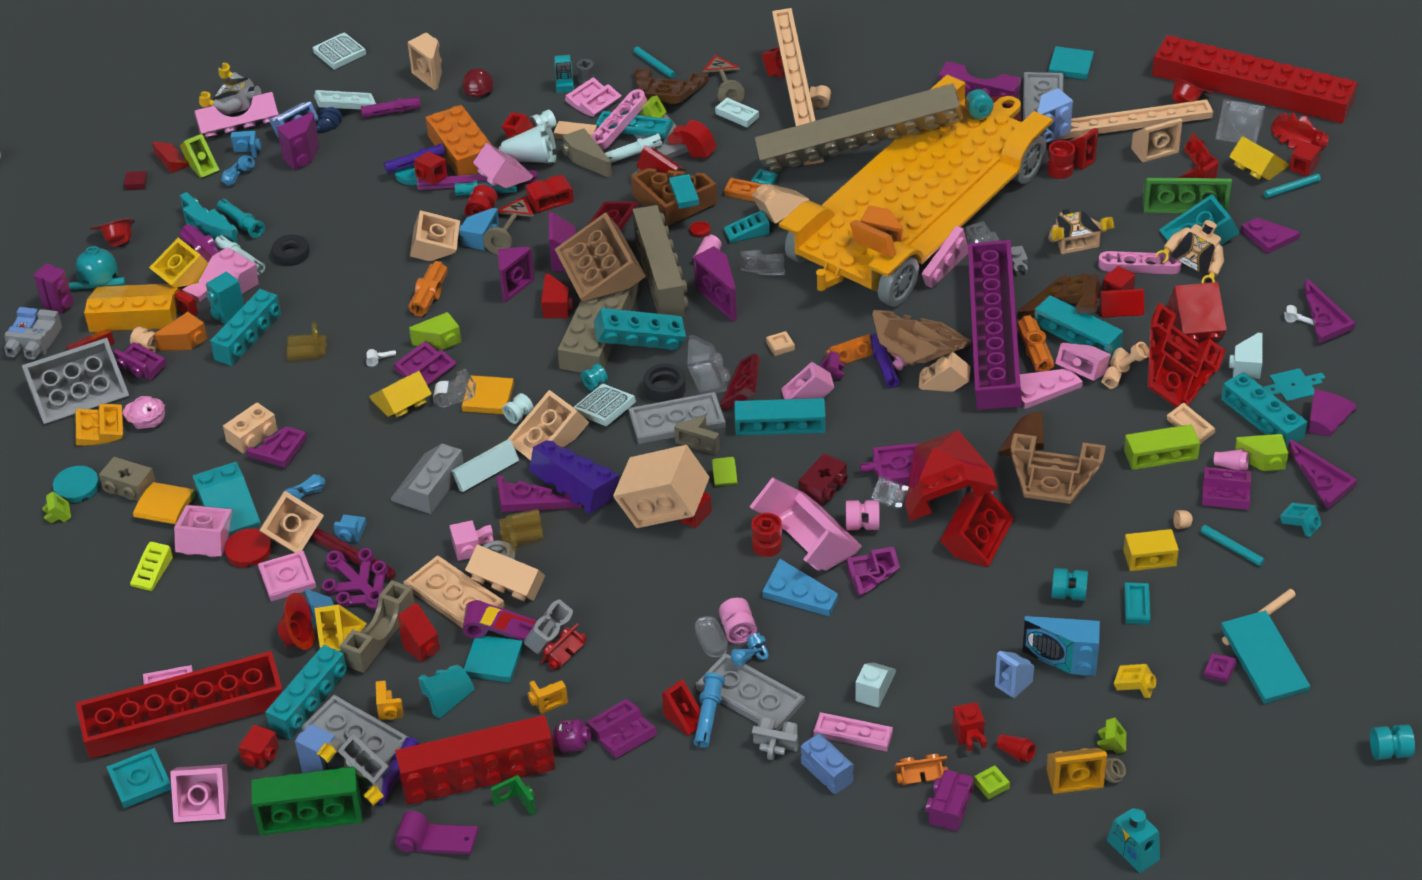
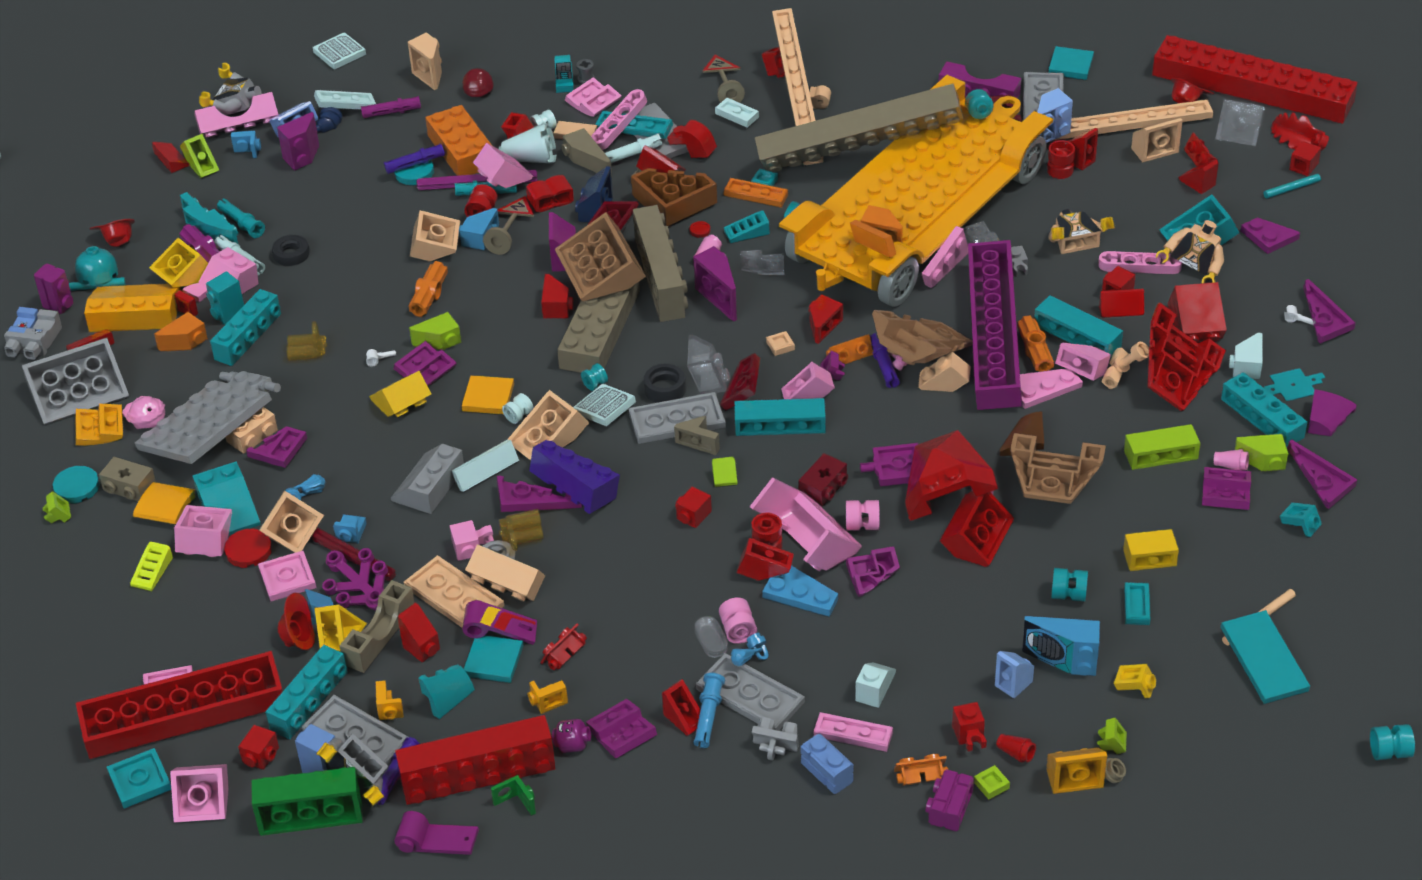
(135, 180): dark red tile -> none
(140, 361): magenta bracket -> none
(144, 338): light nougat wheel -> none
(208, 416): none -> light grey plate
(245, 163): dark azure piece -> none
(430, 168): red brick -> none
(455, 390): clear leg -> none
(515, 270): magenta slope -> none
(548, 626): light grey brick -> none
(594, 194): none -> dark blue slope
(639, 329): teal brick -> none
(653, 108): lime tile -> none
(654, 62): teal bar -> none
(661, 486): light nougat container -> none
(668, 90): reddish brown wing -> none
(684, 191): teal tile -> none
(763, 561): none -> red slope
(777, 201): light nougat slope -> none
(824, 316): none -> red slope
(890, 492): clear brick -> none
(1075, 289): reddish brown wing -> none
(1135, 839): teal torso -> none
(1181, 194): bright green slope -> none
(1182, 519): light nougat hinge -> none
(1185, 415): light nougat tile -> none
(1220, 668): magenta tile -> none
(1232, 545): teal bar -> none
(1257, 159): yellow slope -> none

